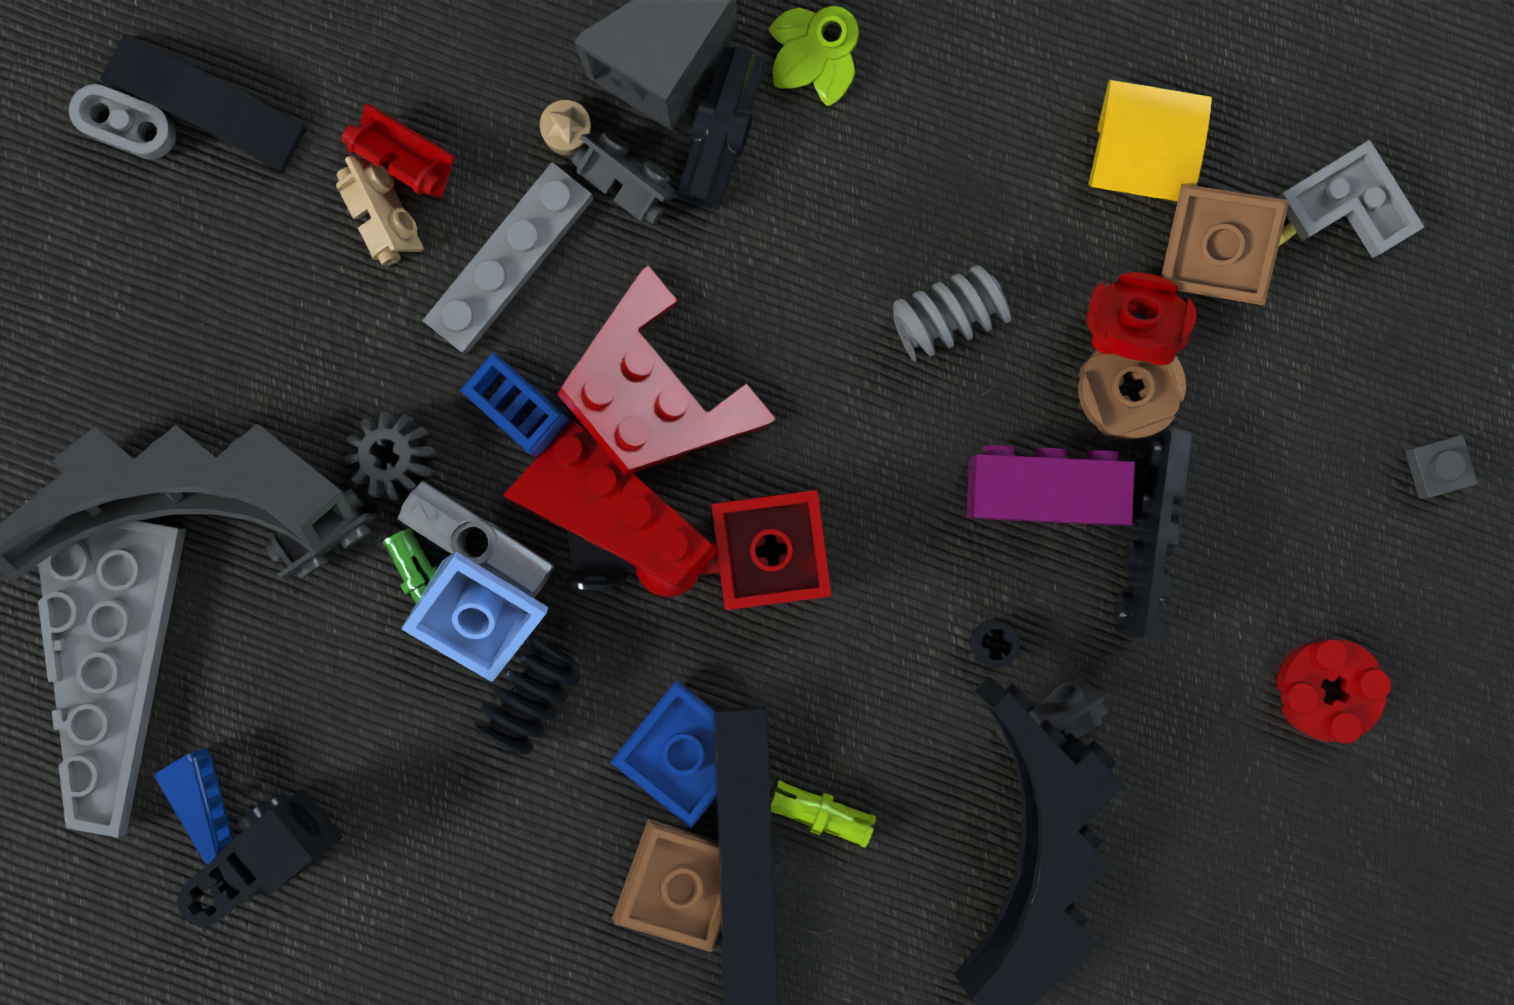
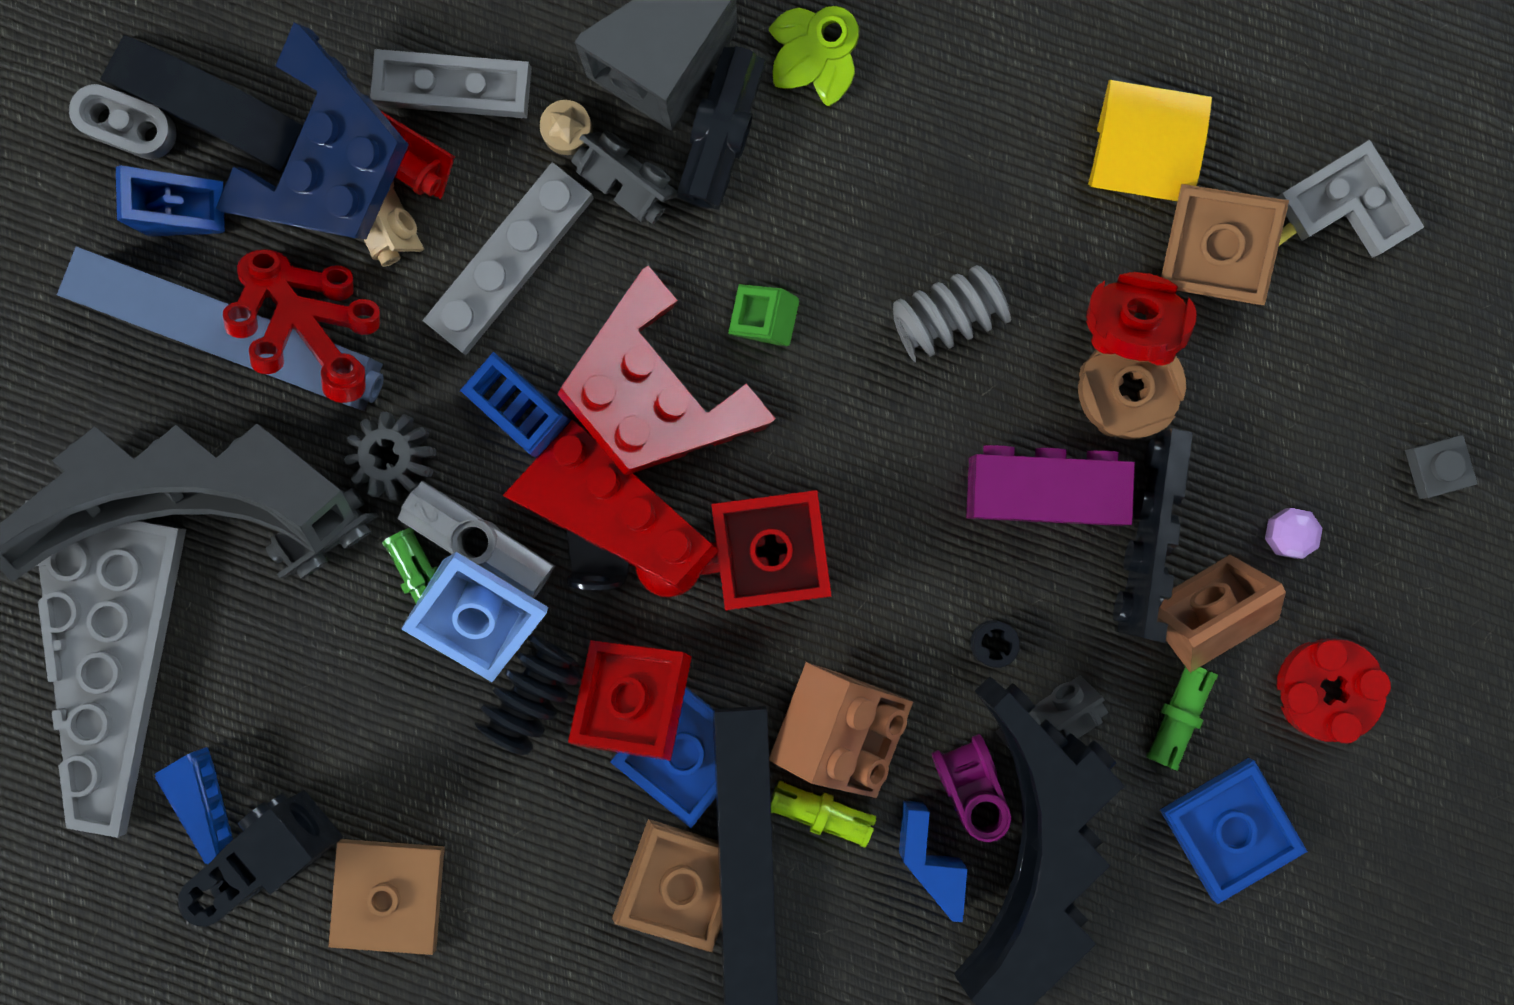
(168, 202): none -> blue slope
(192, 319): none -> sand blue brick
(270, 275): none -> red plant
(339, 160): none -> dark blue wing
(386, 896): none -> medium nougat plate
(450, 83): none -> light grey plate
(630, 699): none -> red plate
(764, 314): none -> bright green slope
(840, 732): none -> nougat slope
(940, 875): none -> blue slope
(972, 785): none -> magenta piece
(1181, 717): none -> bright green pin
(1219, 610): none -> nougat slope
(1233, 830): none -> blue plate
(1293, 533): none -> lavender tile

